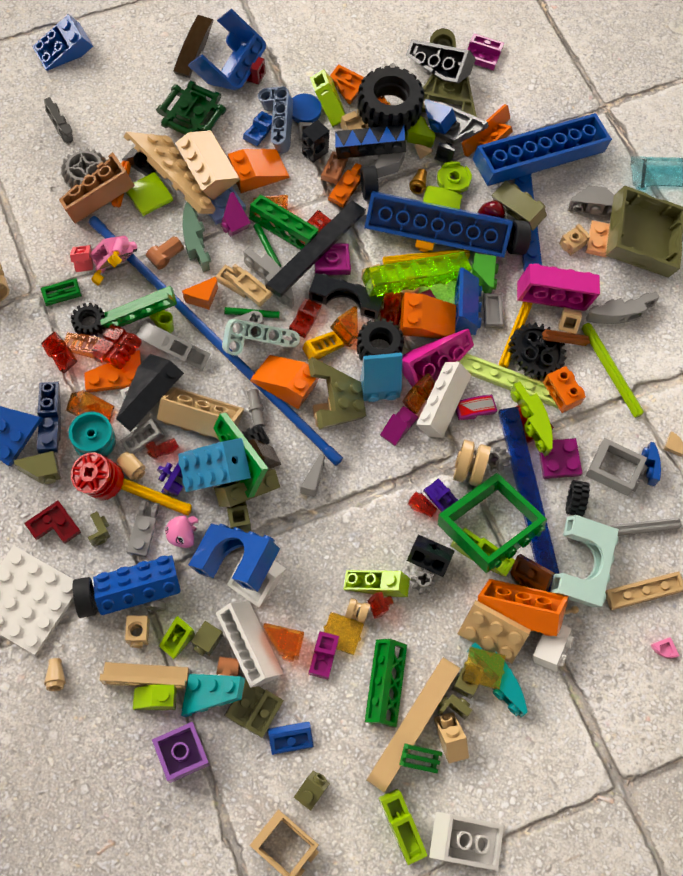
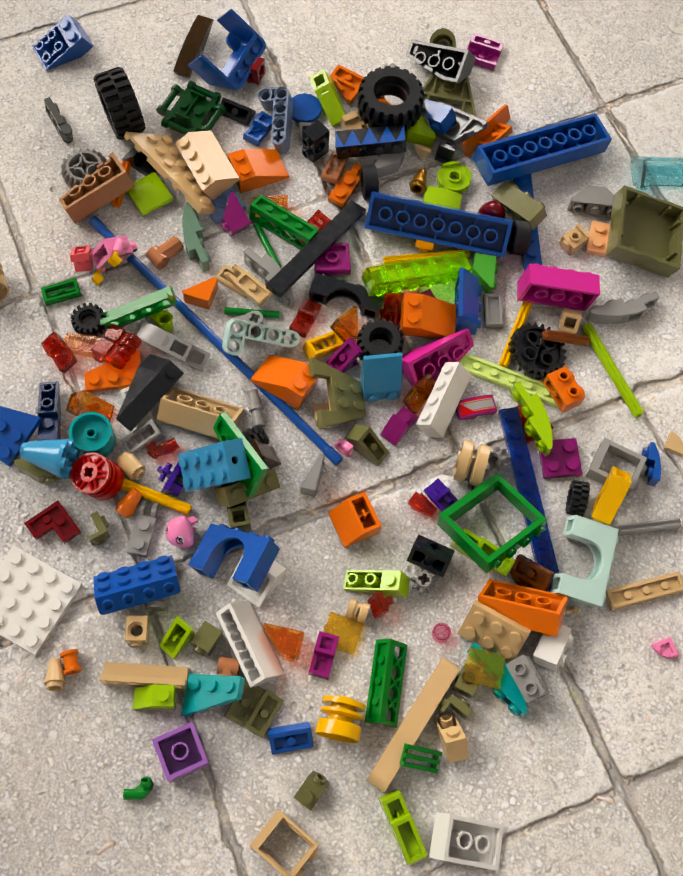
(51, 455): none -> dark azure cone
(71, 662): none -> orange bush
(84, 597): black tyre -> none
(119, 102): none -> black tyre
(129, 503): none -> orange cone
(141, 790): none -> green arm
(238, 112): none -> black slope
(340, 719): none -> yellow wheel
(344, 447): none -> bright pink tile
(346, 356): none -> magenta slope
(355, 520): none -> orange slope
(367, 444): none -> olive slope
(435, 636): none -> clear pink bush
(527, 678): none -> light grey panel
(611, 495): none -> yellow window

